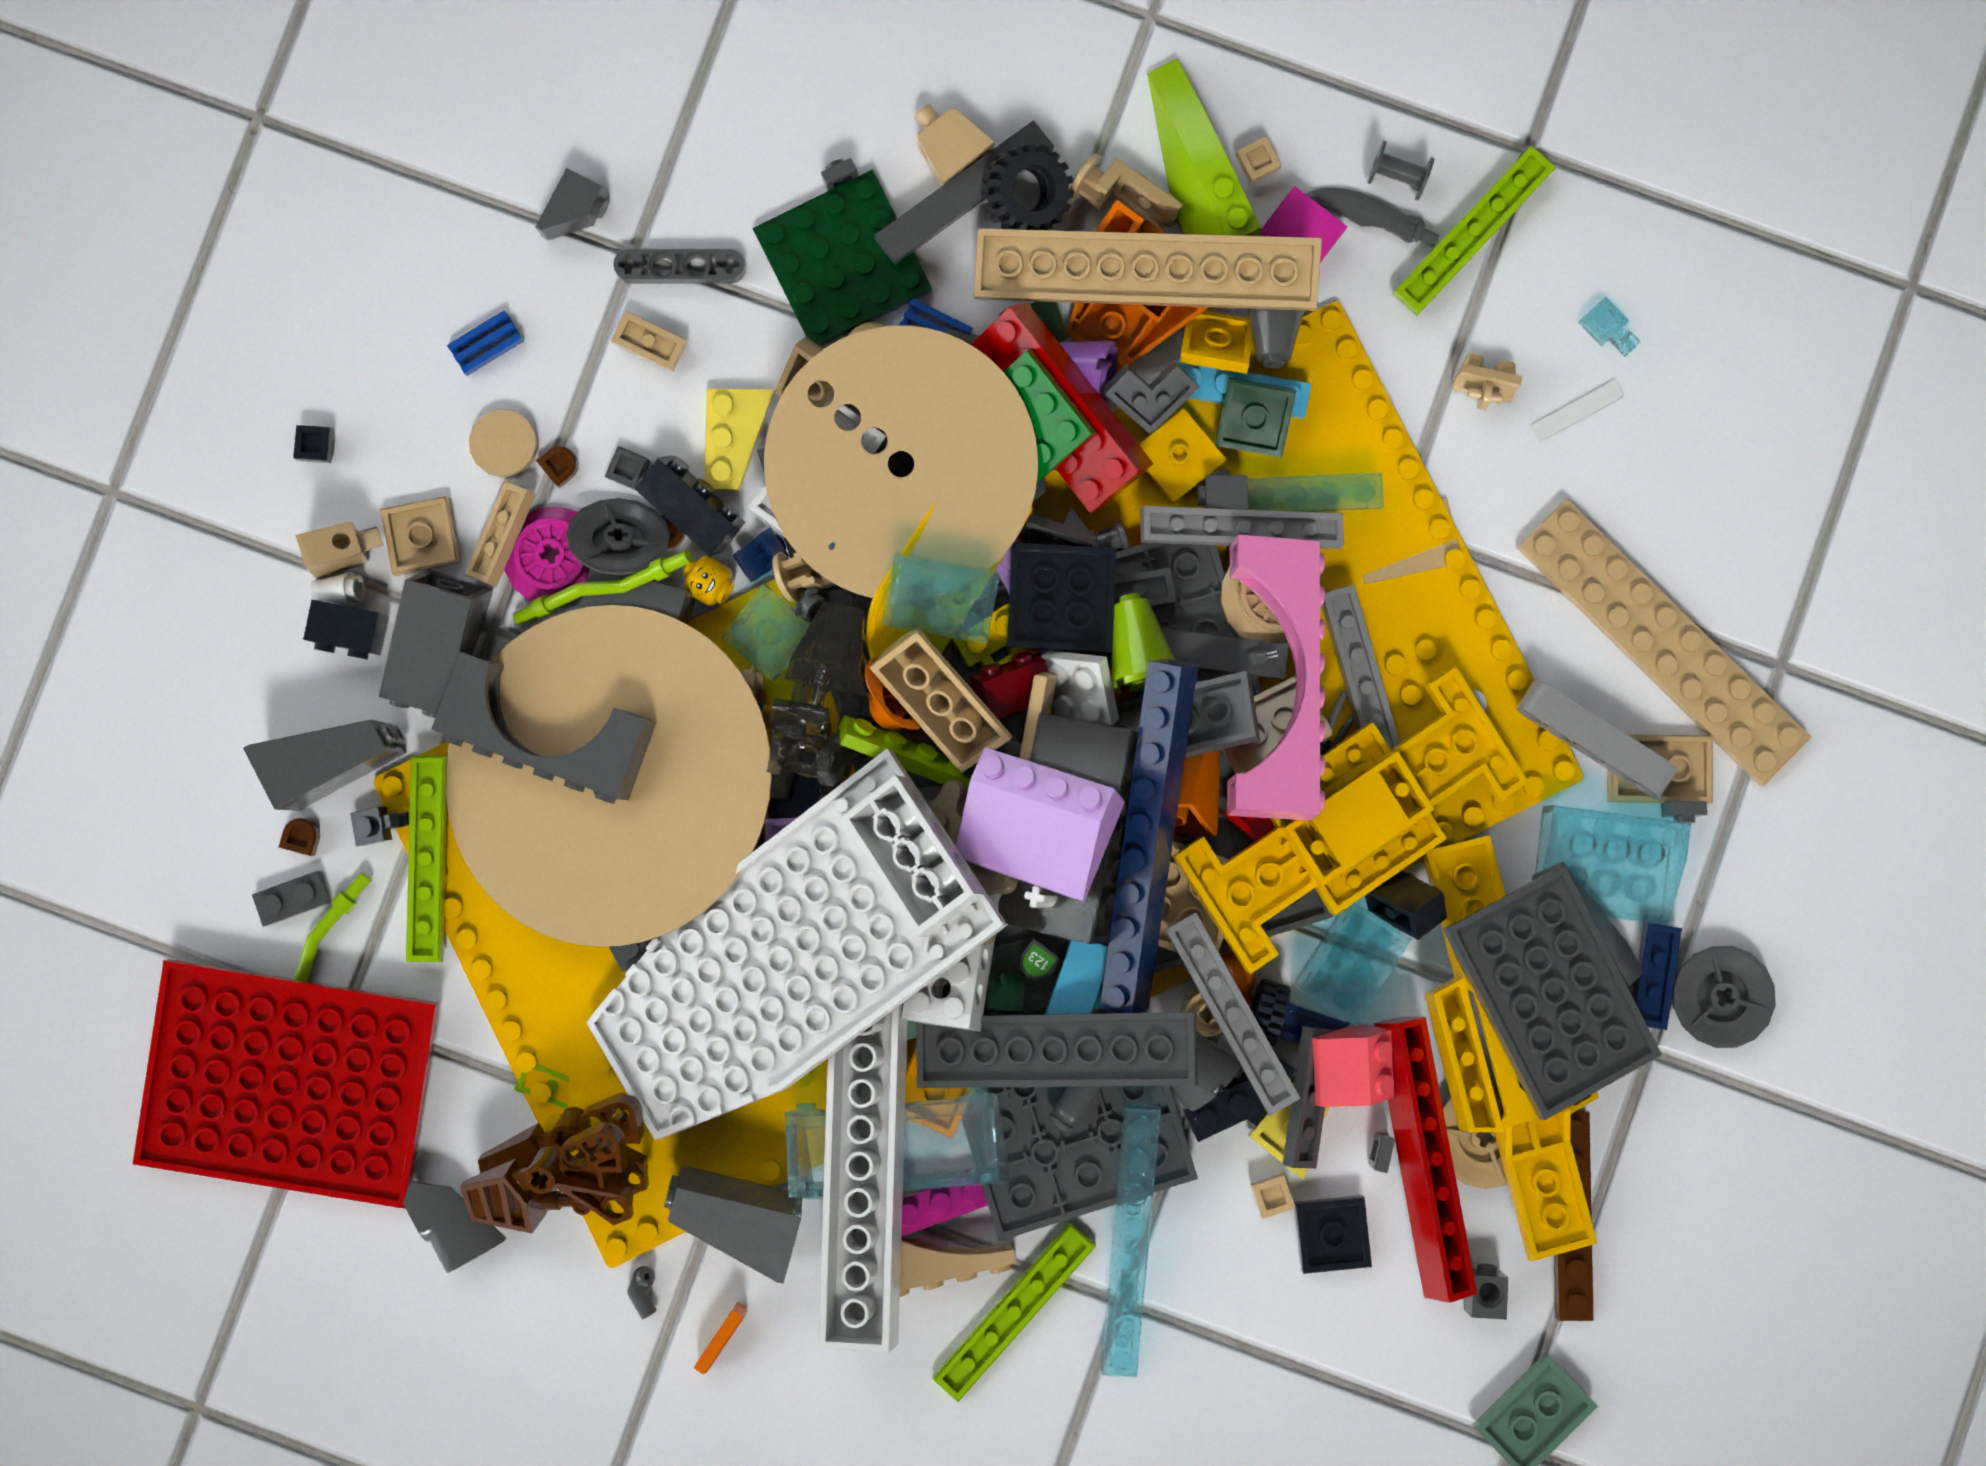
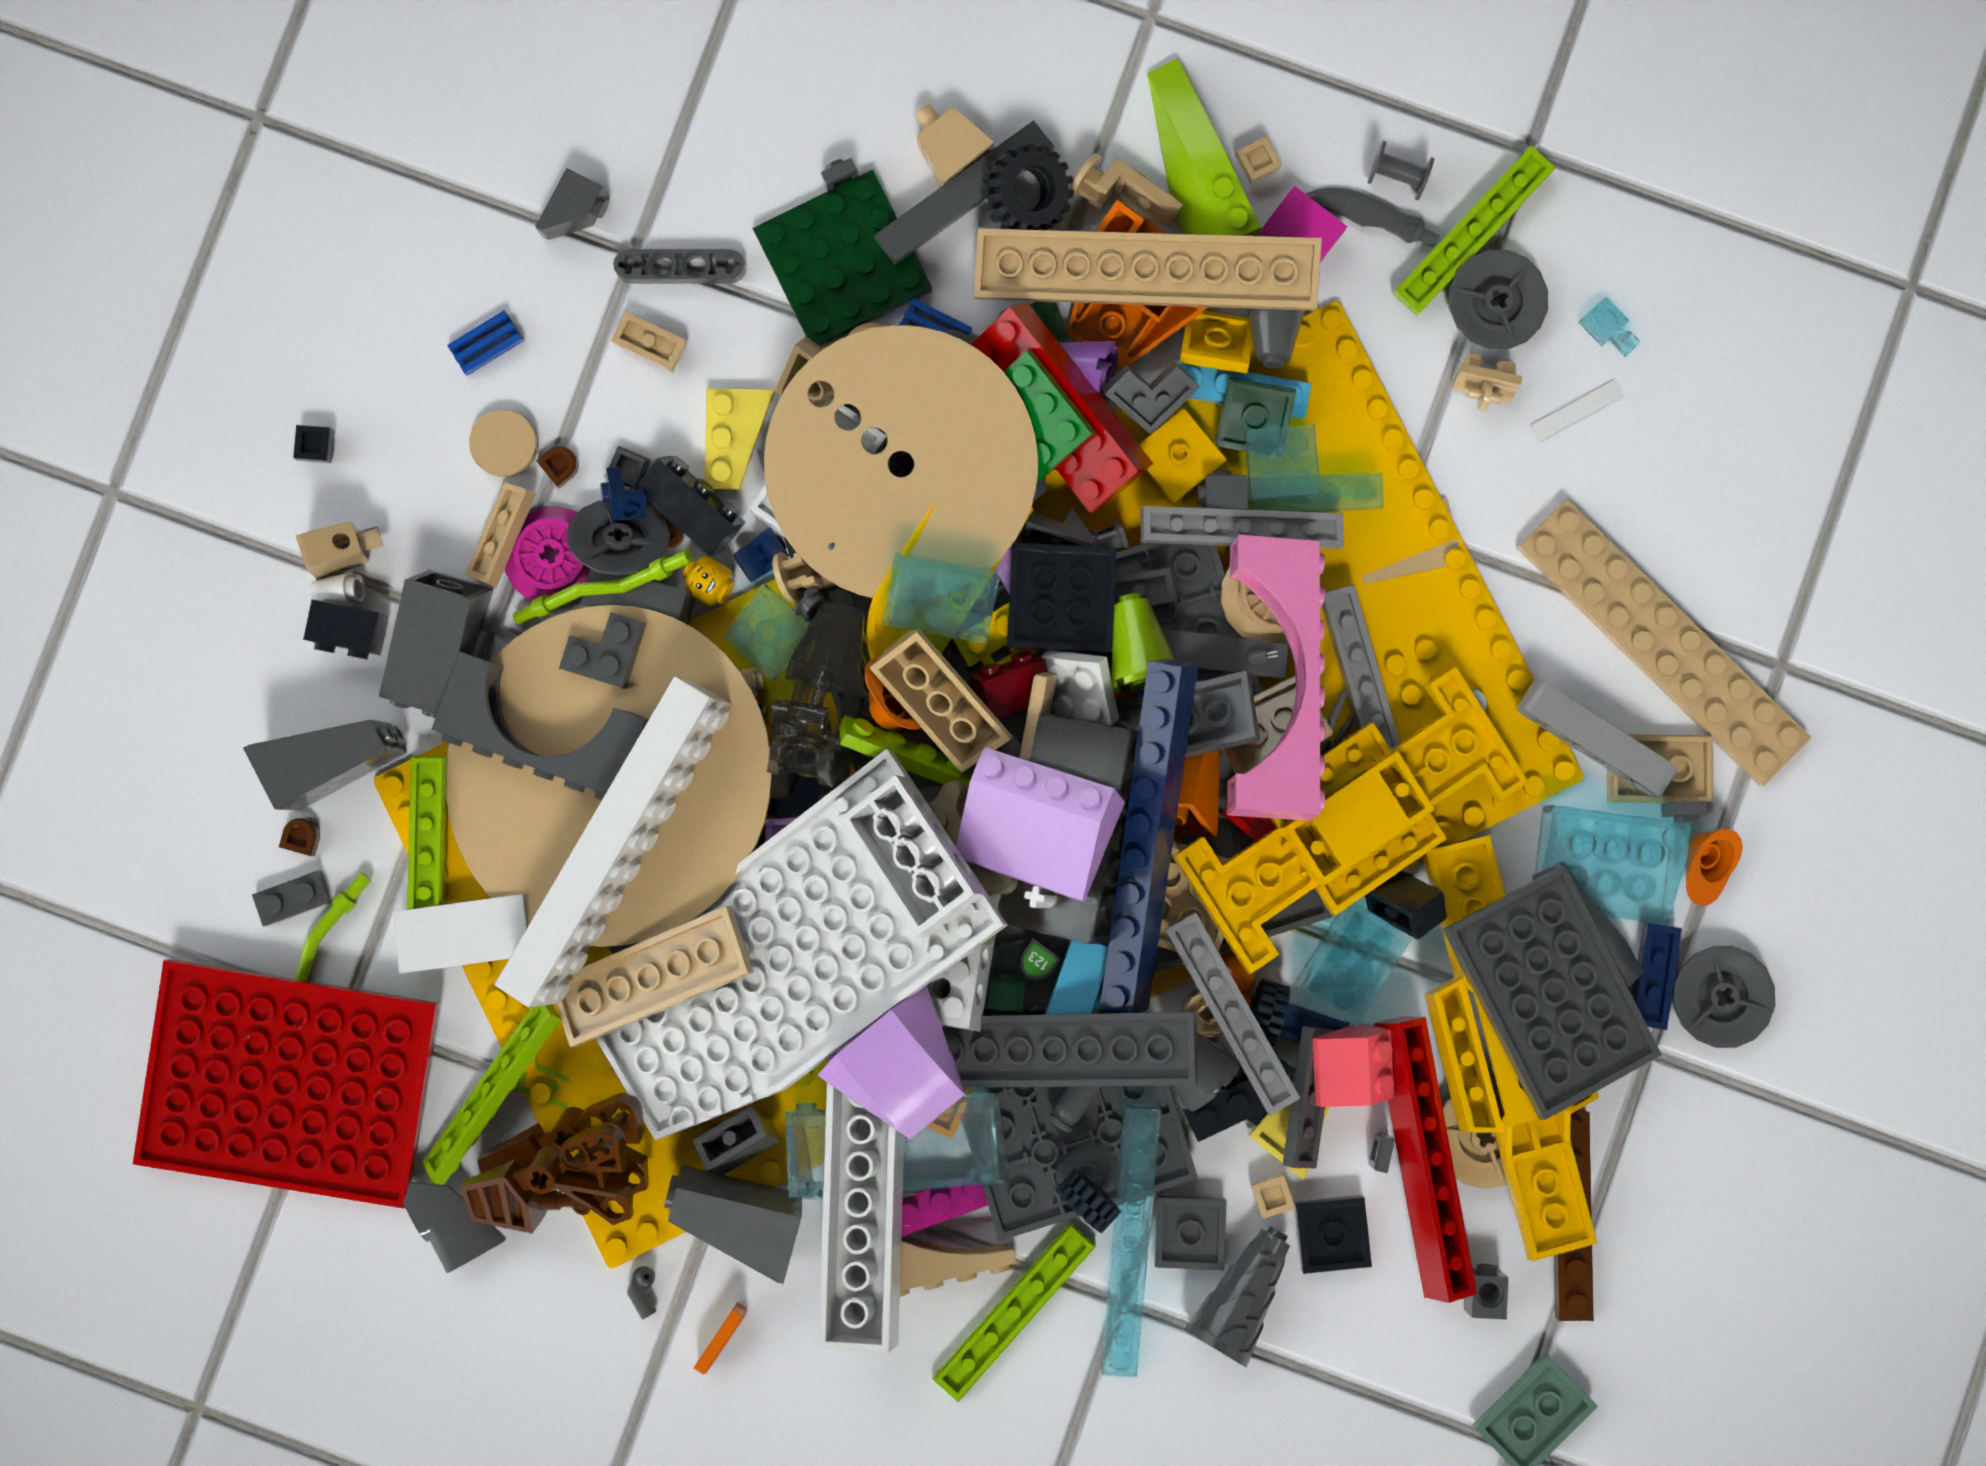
(375, 825): plate -> none
(420, 536): tan tile -> none
(458, 933): none -> white sticker
(490, 1092): none -> lime plate
(612, 659): none -> dark grey plate
(613, 844): none -> white brick
(622, 504): none -> dark blue bracket
(654, 976): none -> tan plate
(736, 1140): none -> dark grey brick
(900, 1067): none -> lavender wedge
(1088, 1200): none -> black bush
(1190, 1232): none -> dark grey plate
(1235, 1310): none -> dark grey cone
(1282, 462): none -> clear light blue plate
(1495, 275): none -> dark grey piece
(1710, 864): none -> orange piece

